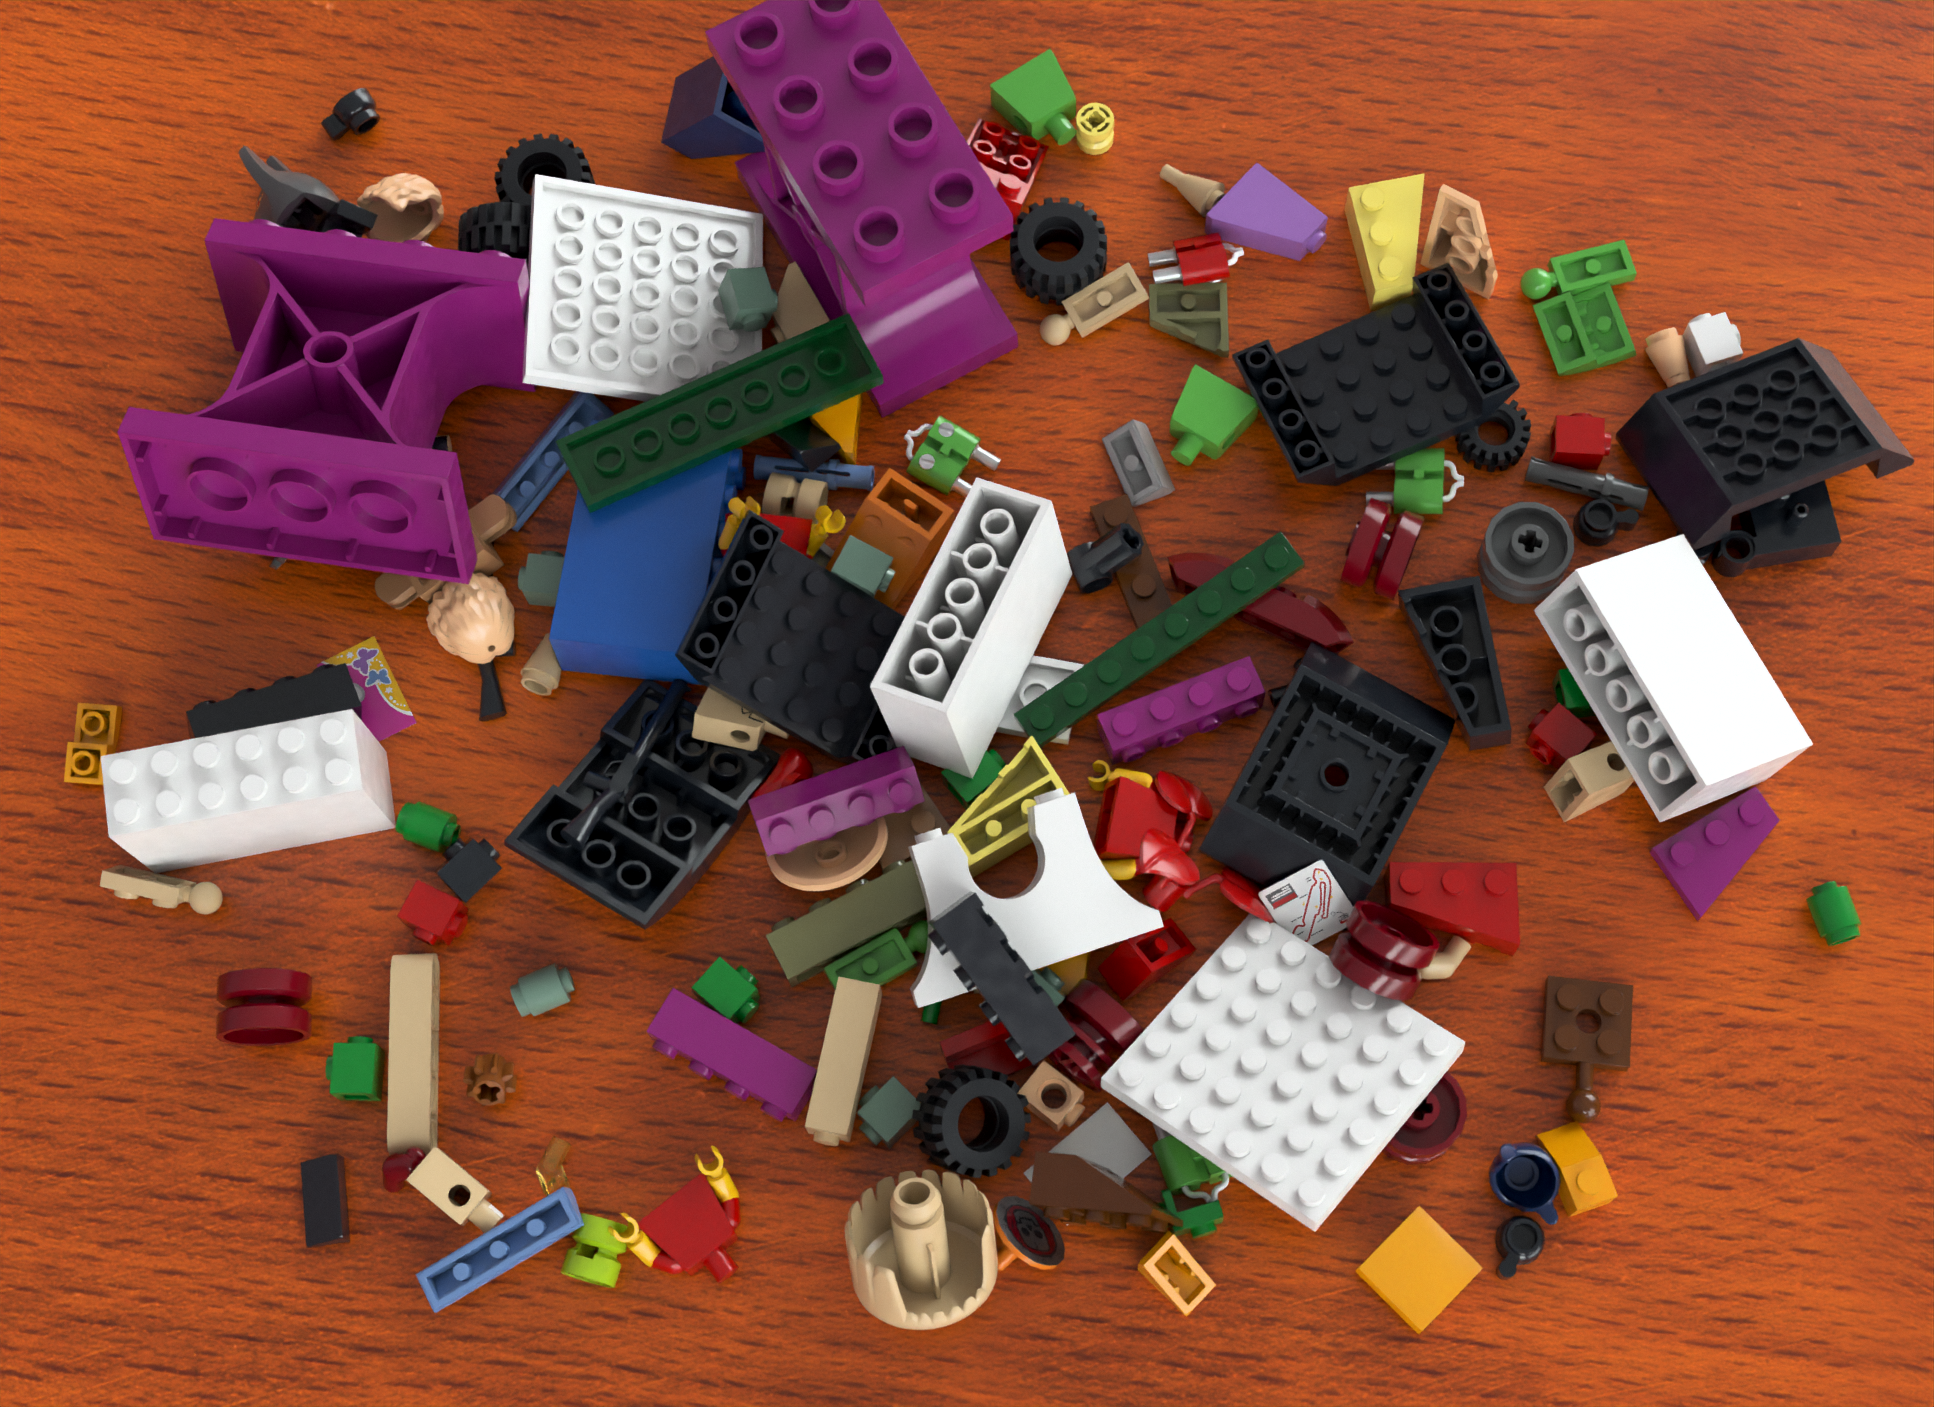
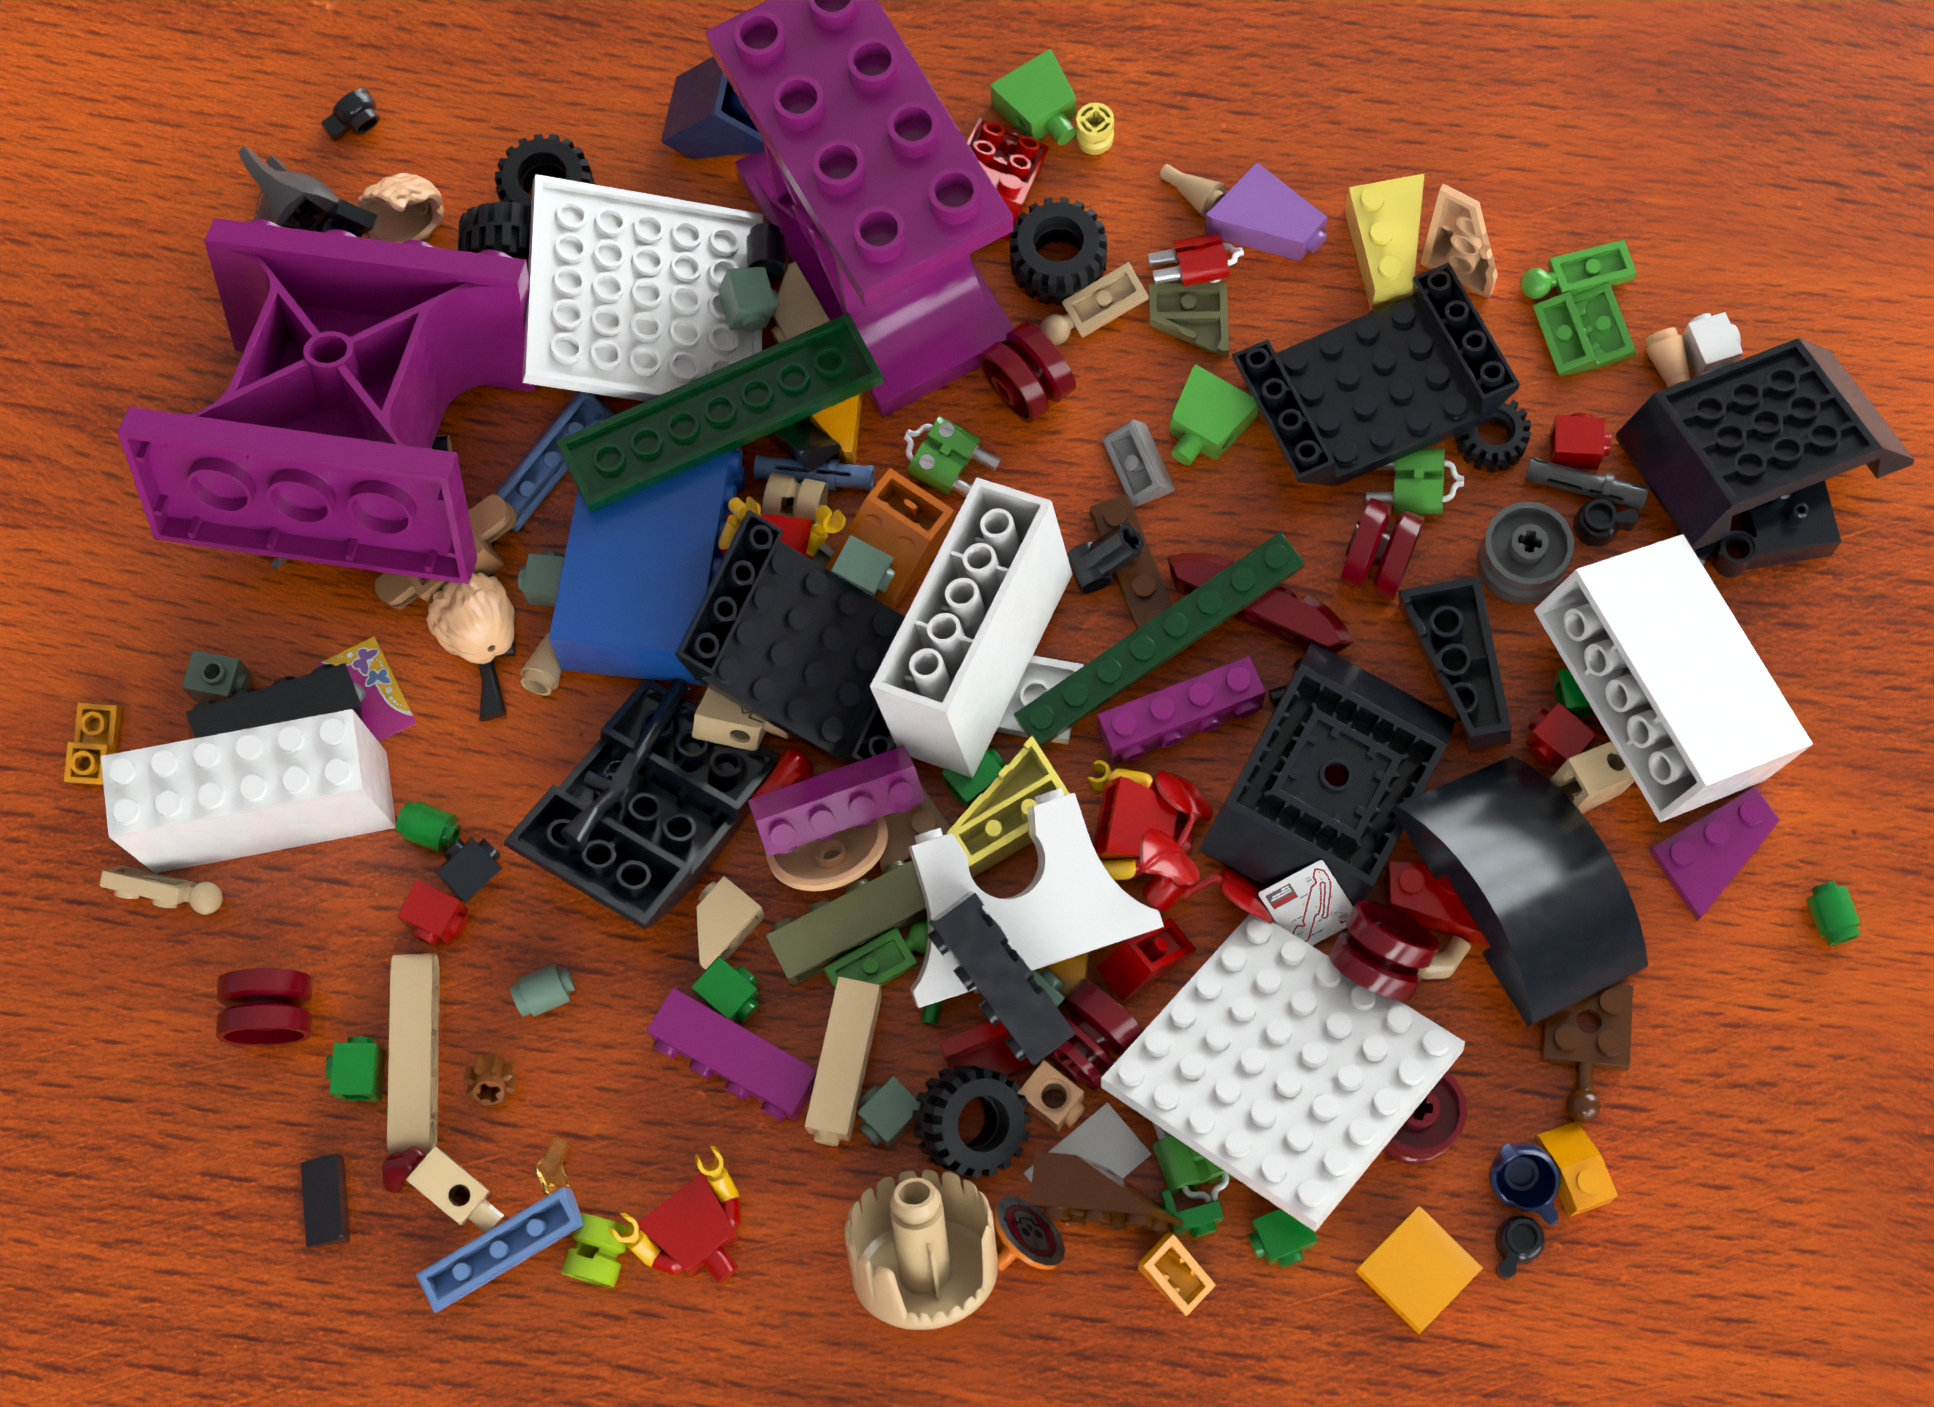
(215, 677): none -> sand green brick
(724, 920): none -> tan slope
(767, 249): none -> black brick
(1027, 372): none -> dark red wheel
(1280, 1238): none -> green brick
(1531, 883): none -> black slope

